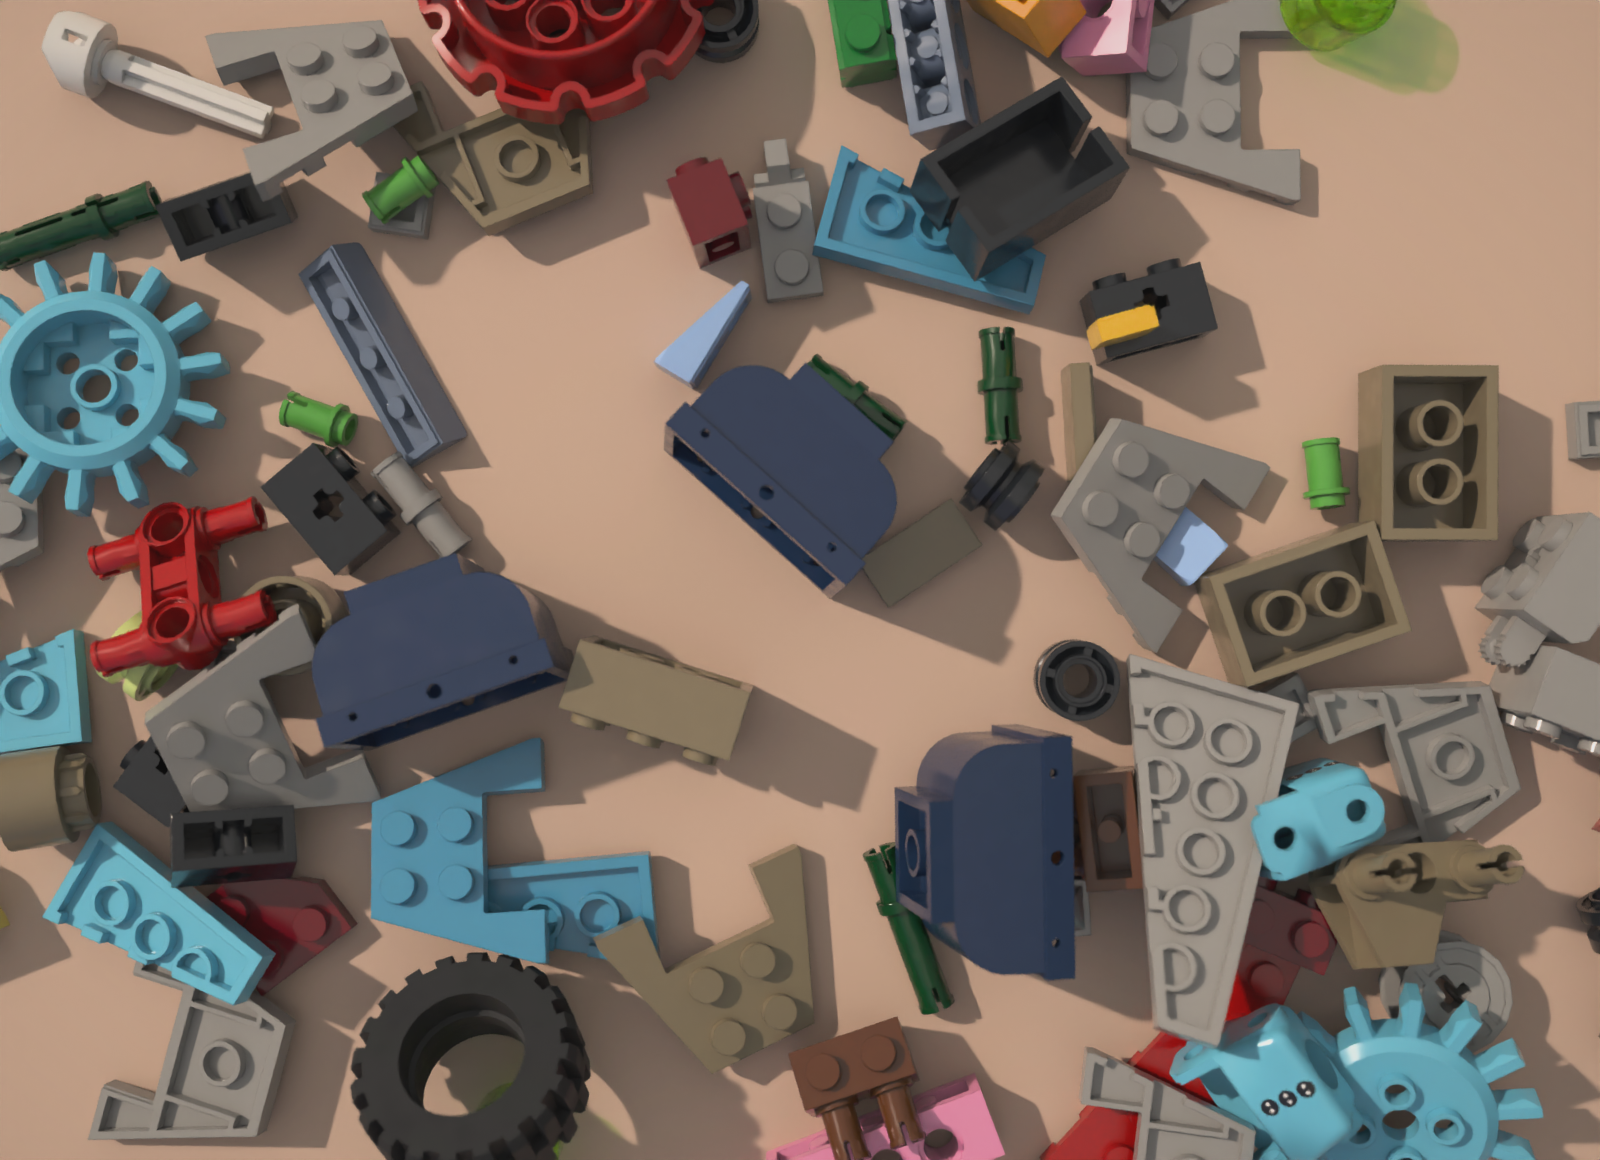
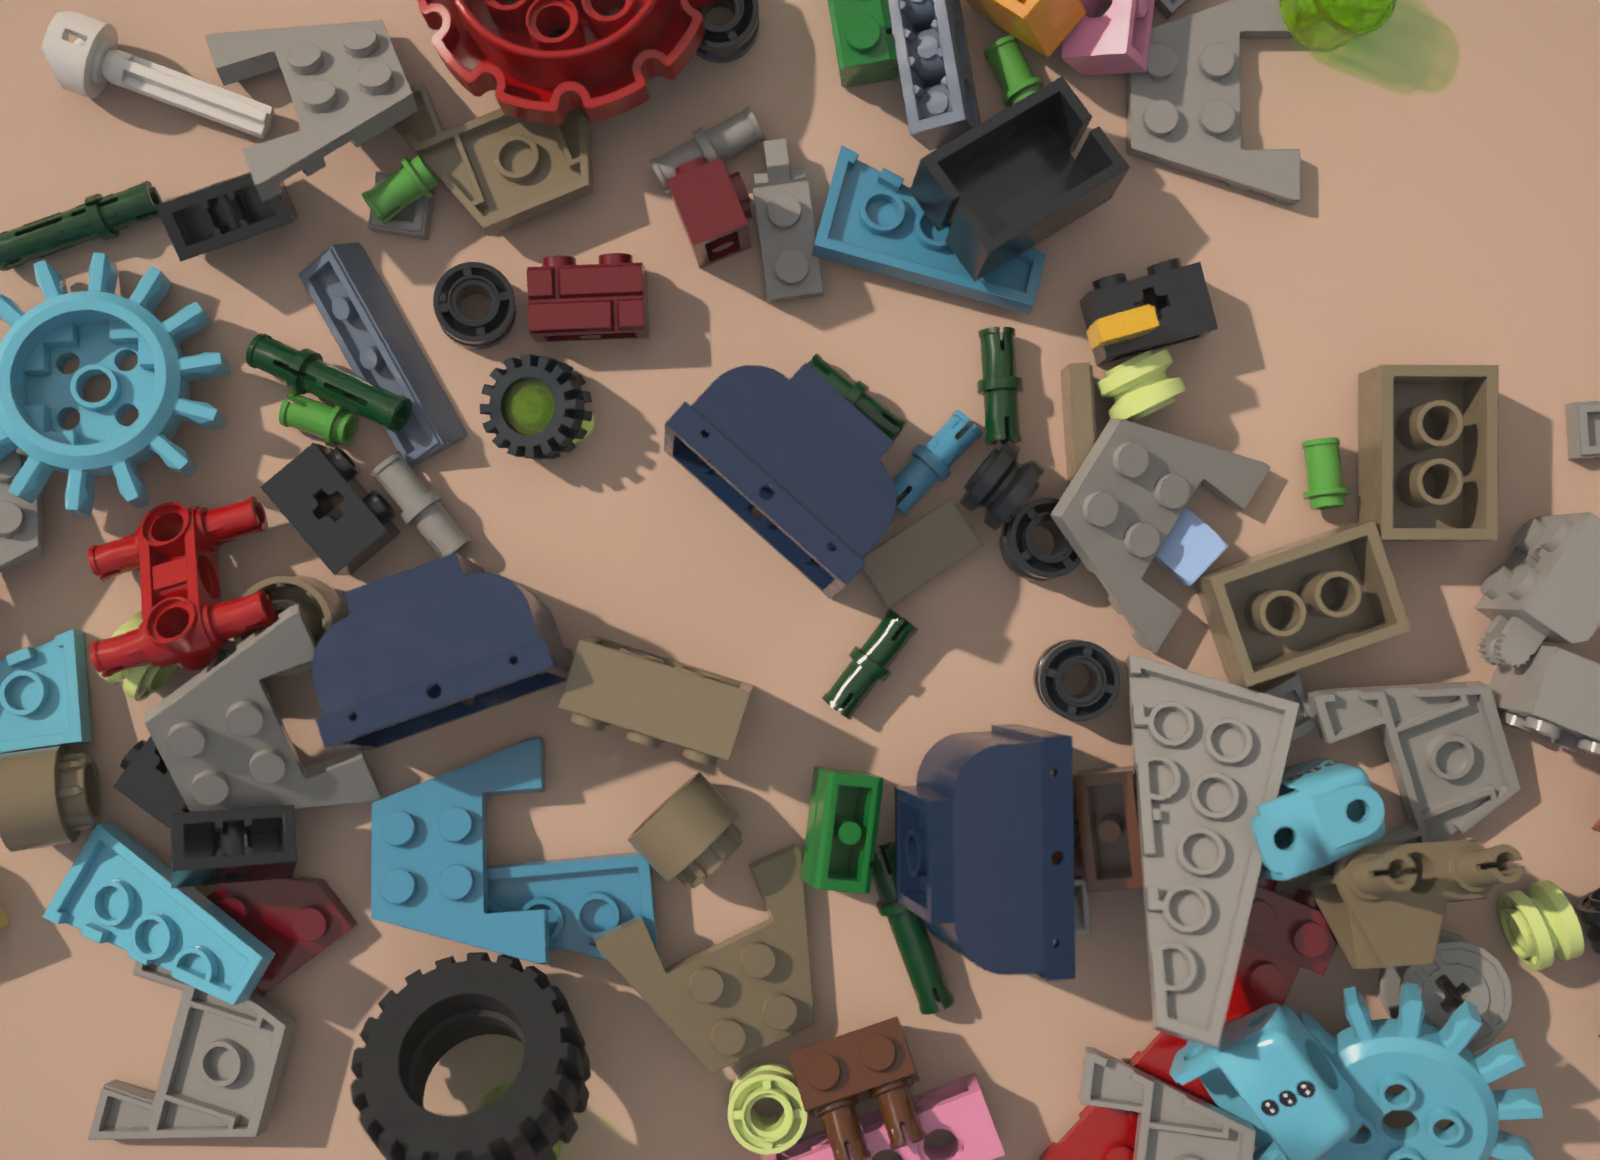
(308, 373): none -> dark green pin
(474, 279): none -> black wheel
(536, 407): none -> black wheel
(588, 300): none -> dark red brick
(689, 833): none -> dark tan piece
(699, 345): light blue slope -> none
(720, 141): none -> light grey pin
(762, 1133): none -> yellowish green wheel
(842, 830): none -> green brick
(870, 664): none -> dark green pin
(934, 460): none -> dark azure pin
(1012, 70): none -> bright green pin
(1021, 553): none -> black wheel
(1140, 386): none -> yellowish green wheel
(1540, 925): none -> yellowish green wheel

